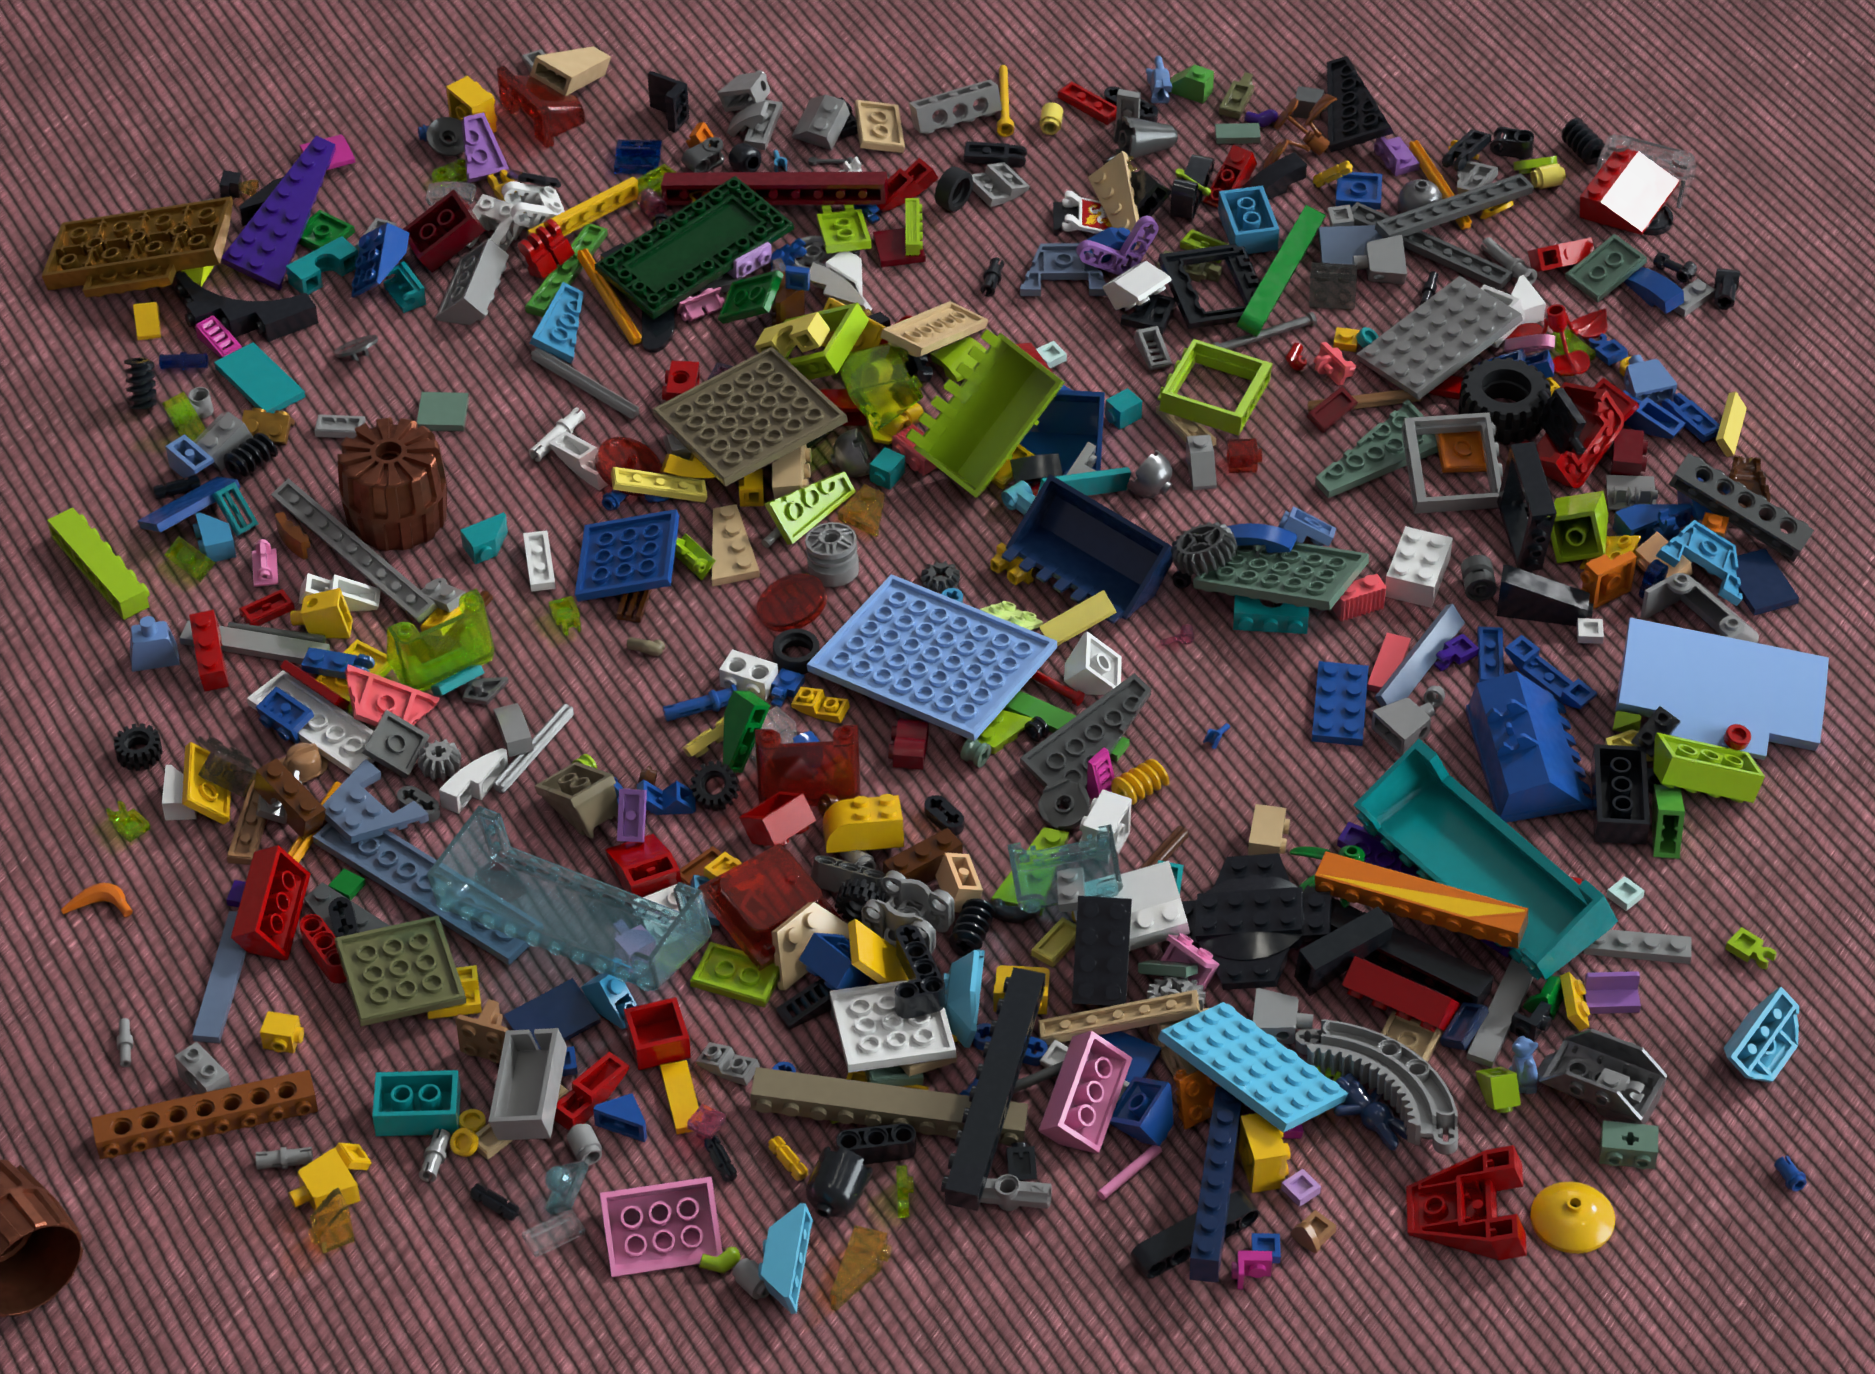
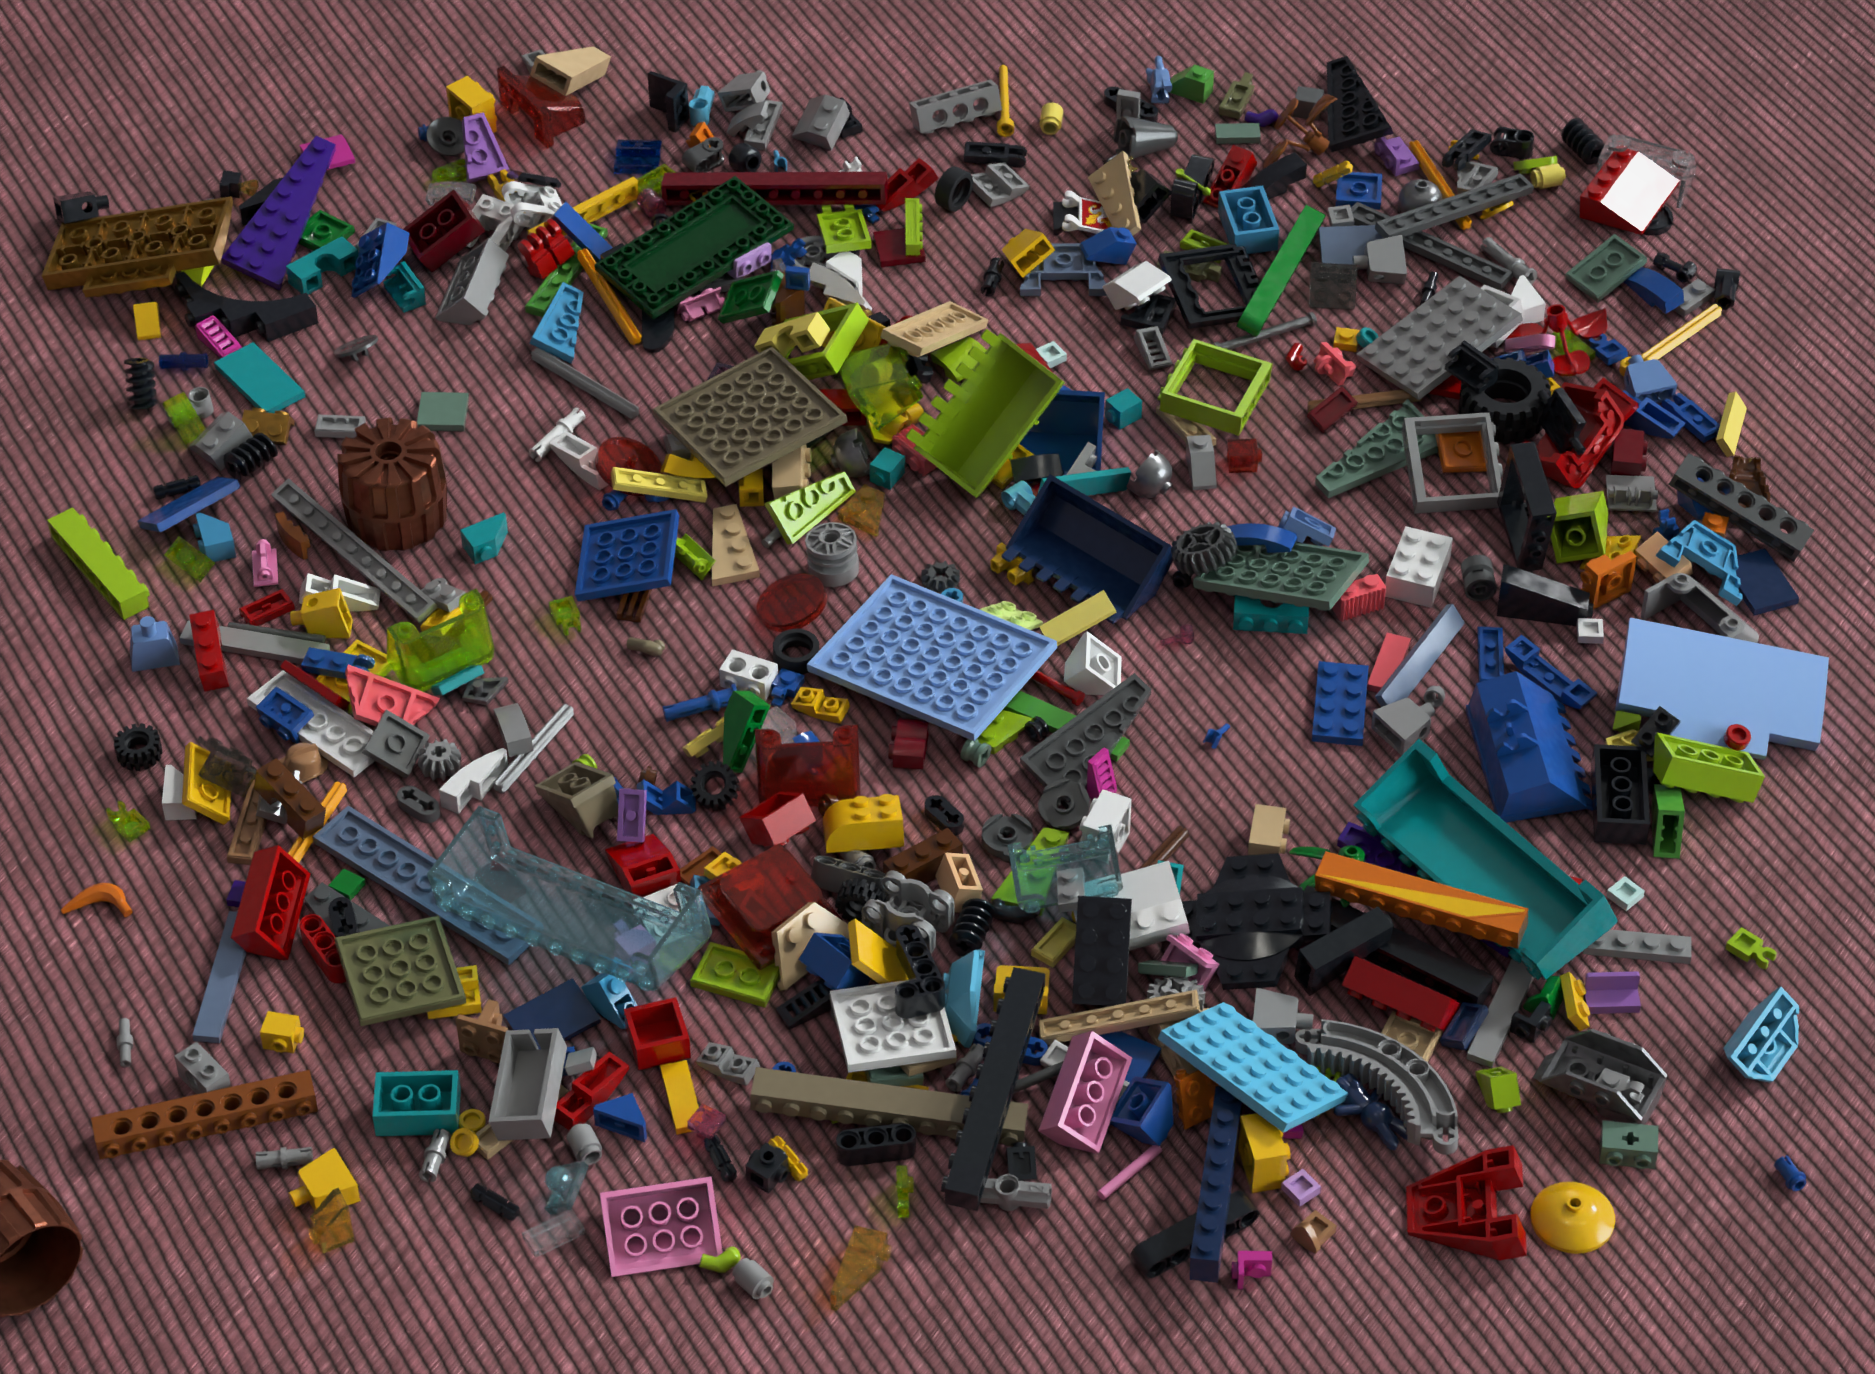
(69, 207): none -> black torso
(187, 457): medium blue slope -> none
(228, 514): teal tile -> none
(353, 1156): yellow tile -> none
(362, 816): sand blue wing -> none
(539, 561): white plate -> none
(580, 231): none -> blue tile
(580, 1061): none -> light grey tile
(680, 378): red brick -> none
(701, 105): none -> medium azure piece
(767, 1167): none -> black brick
(786, 1255): medium azure wedge -> none
(814, 161): dark grey hinge -> none
(837, 1182): black cylinder -> none
(879, 126): tan tile -> none
(965, 1068): none -> light grey pin
(997, 826): none -> dark grey plate
(1027, 250): none -> yellow torso
(1088, 103): red tile -> none
(1120, 257): medium lavender beam -> none
(1140, 780): yellow piece -> none
(1267, 1242): blue plate -> none
(1457, 649): dark purple plate -> none
(1472, 367): none -> black hinge
(1524, 1064): medium blue animal -> none
(1560, 254): red slope -> none
(1643, 518): blue slope -> none
(1654, 574): clear blue beam -> none
(1682, 333): none -> yellow axle

